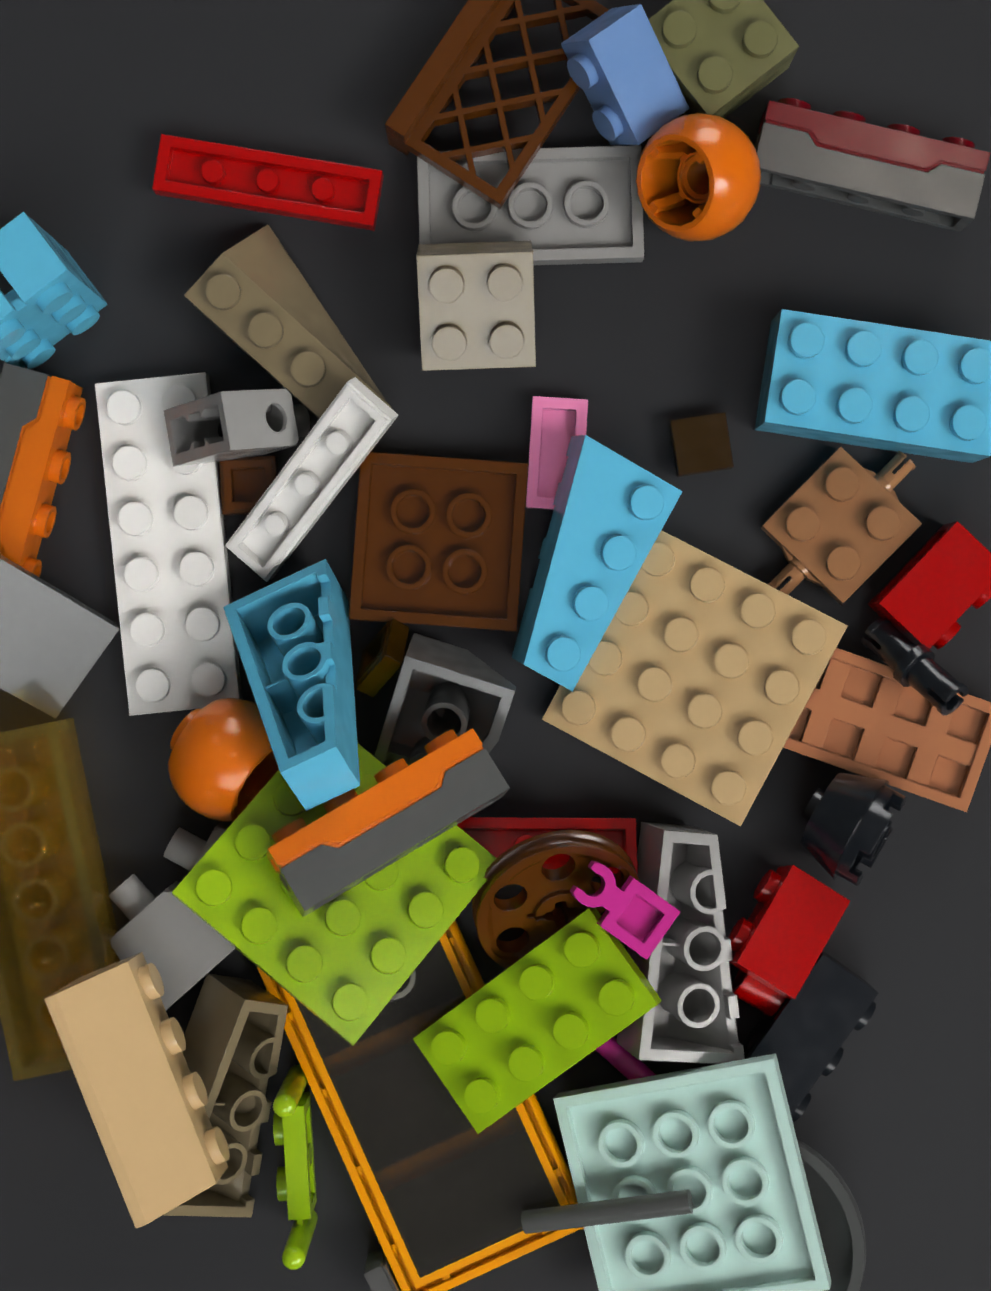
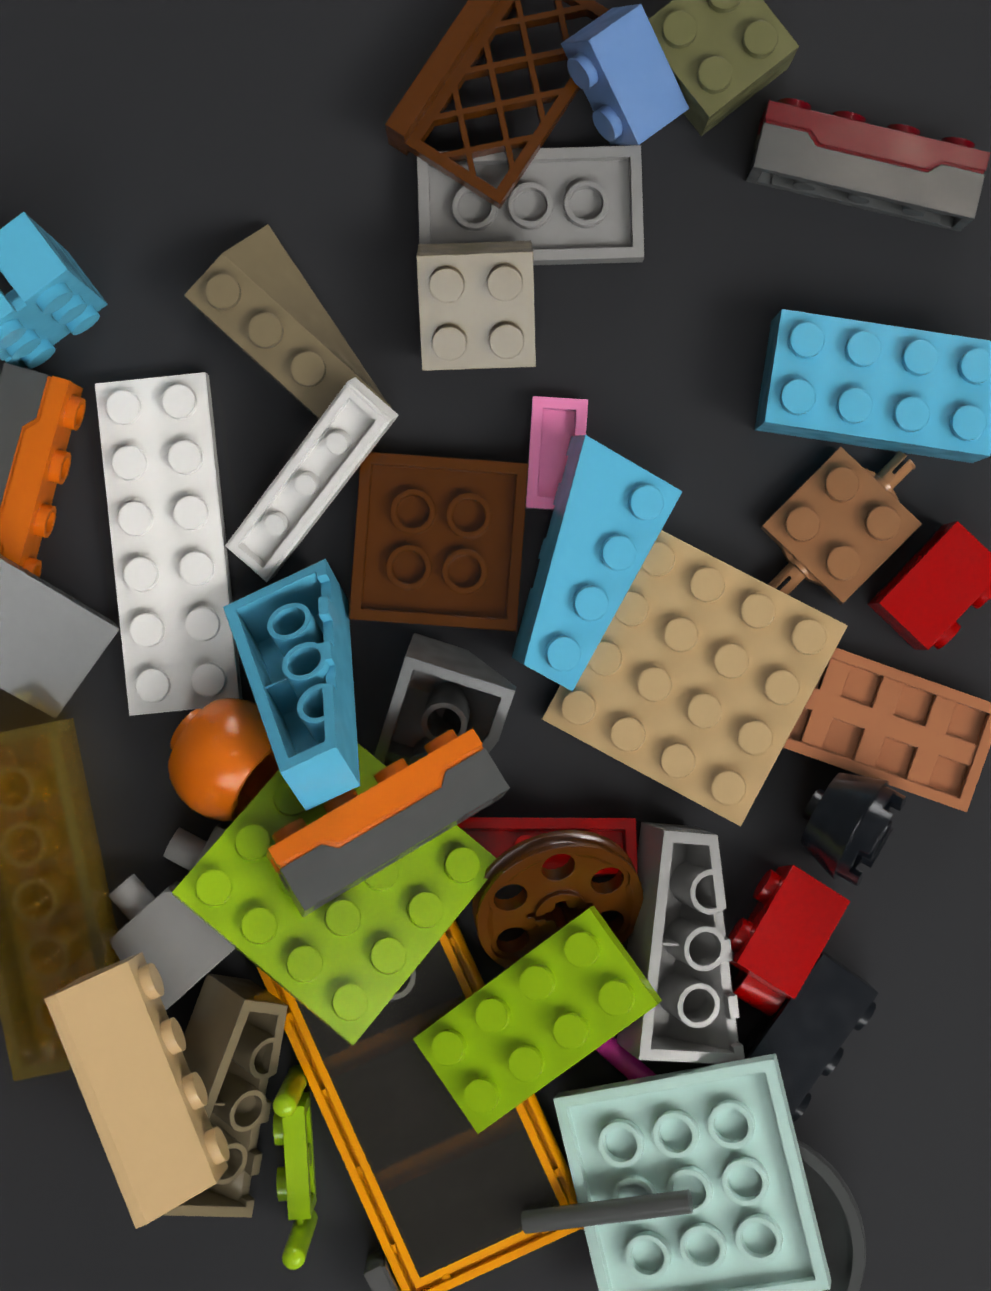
(245, 482): reddish brown tile -> none
(250, 422): light grey torso -> none
(268, 182): red plate -> none
(382, 657): dark brown tile -> none
(631, 913): dark pink plate -> none
(694, 164): orange wheel -> none
(701, 444): dark brown tile -> none
(914, 666): black pin -> none

